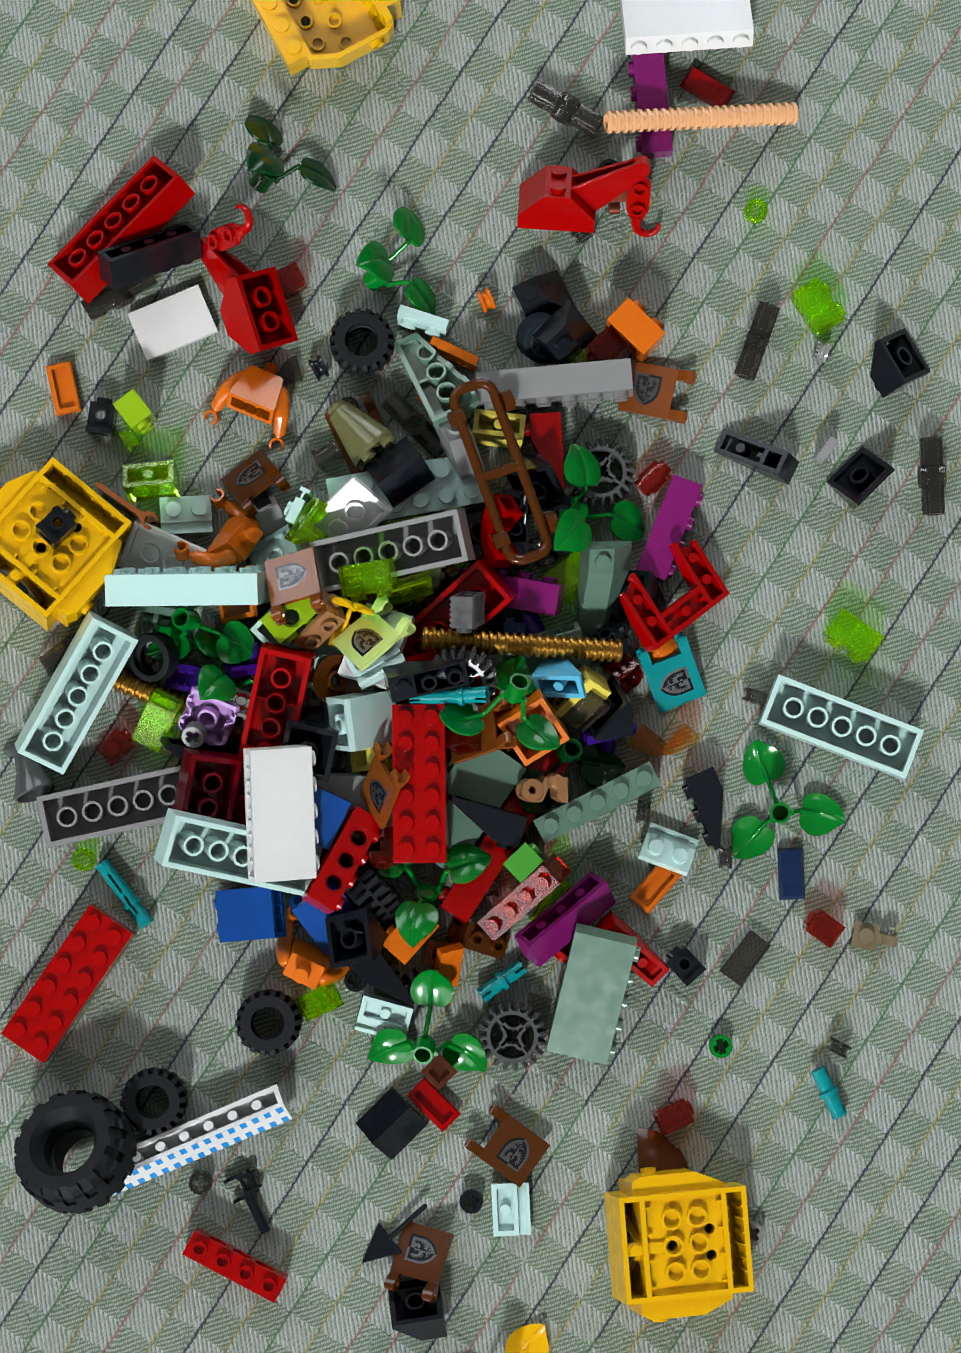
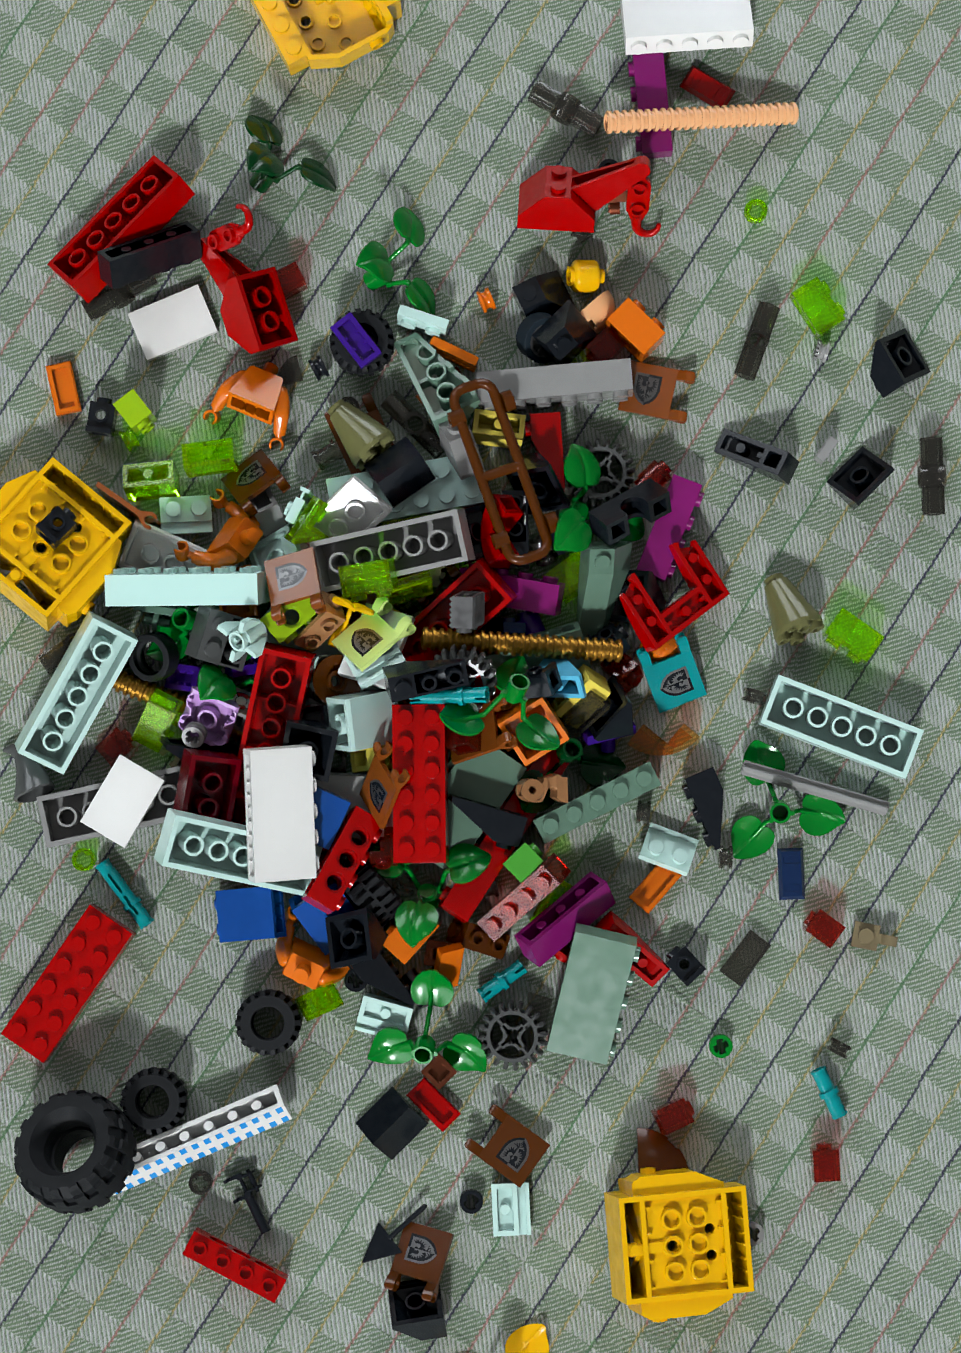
(122, 801): none -> white tile
(208, 642): none -> dark grey slope
(209, 457): none -> clear neon green brick
(245, 636): none -> light aqua brick
(355, 340): none -> dark purple tile
(543, 681): none -> black brick
(585, 276): none -> yellow head
(599, 310): none -> light nougat brick
(644, 500): none -> black arch
(789, 611): none -> olive cone
(814, 787): none -> light grey axle
(825, 1163): none -> clear red brick

